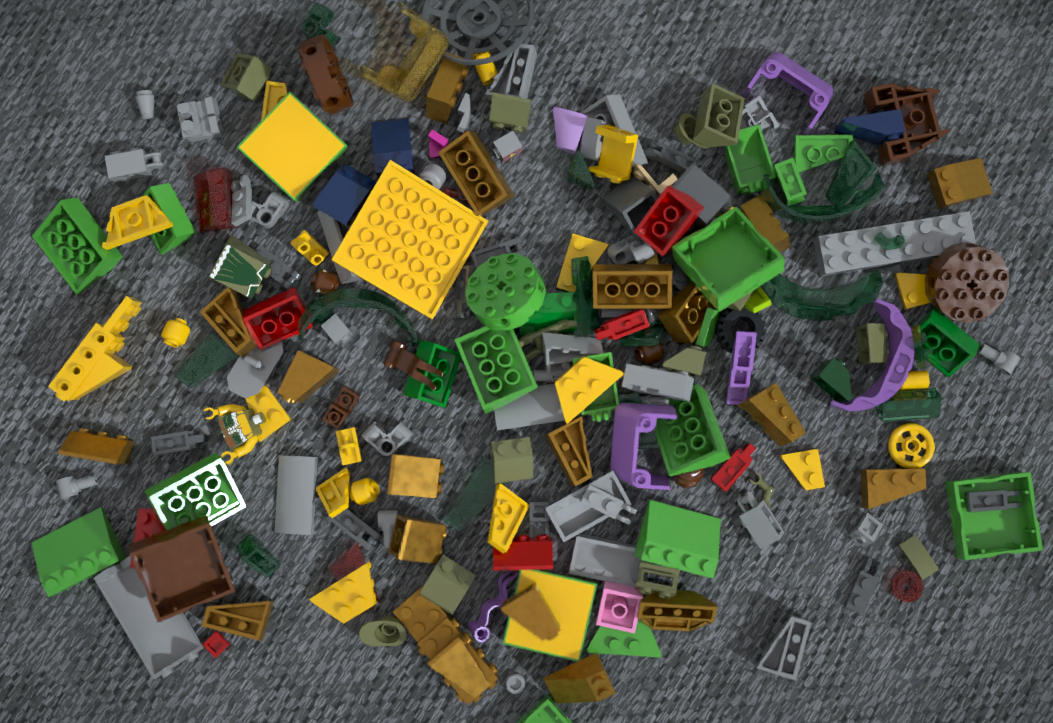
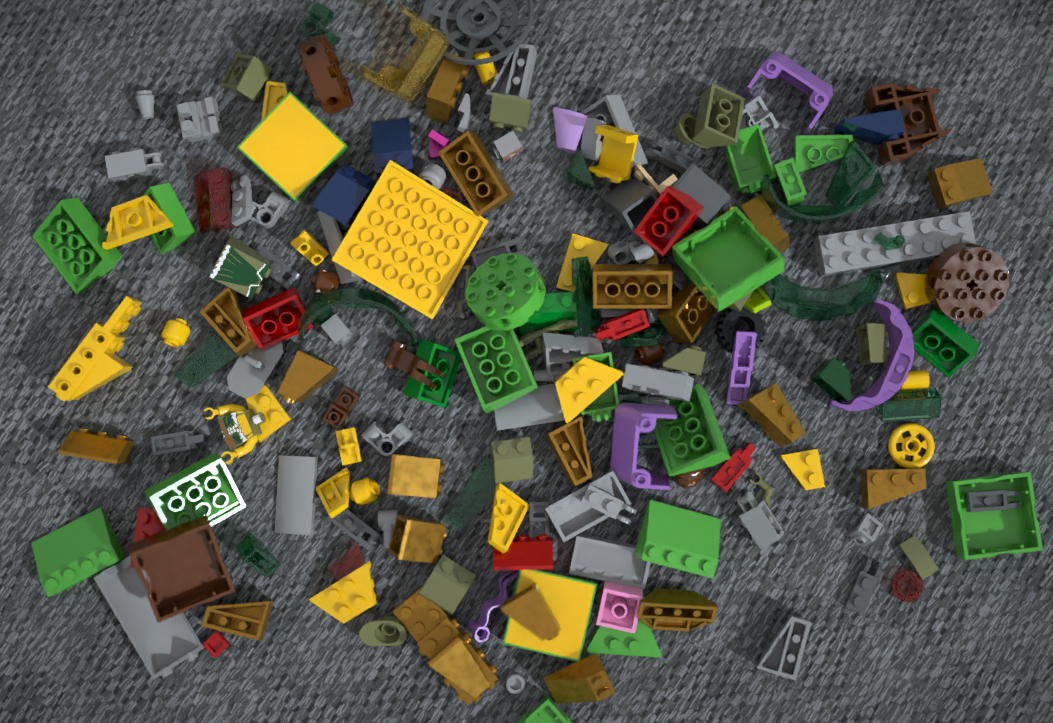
(71, 486): light grey pin -> none
(648, 587): olive window -> none
(708, 327): bright green tile -> none
(921, 354): clear green wing -> none
(1003, 360): light grey pin -> none

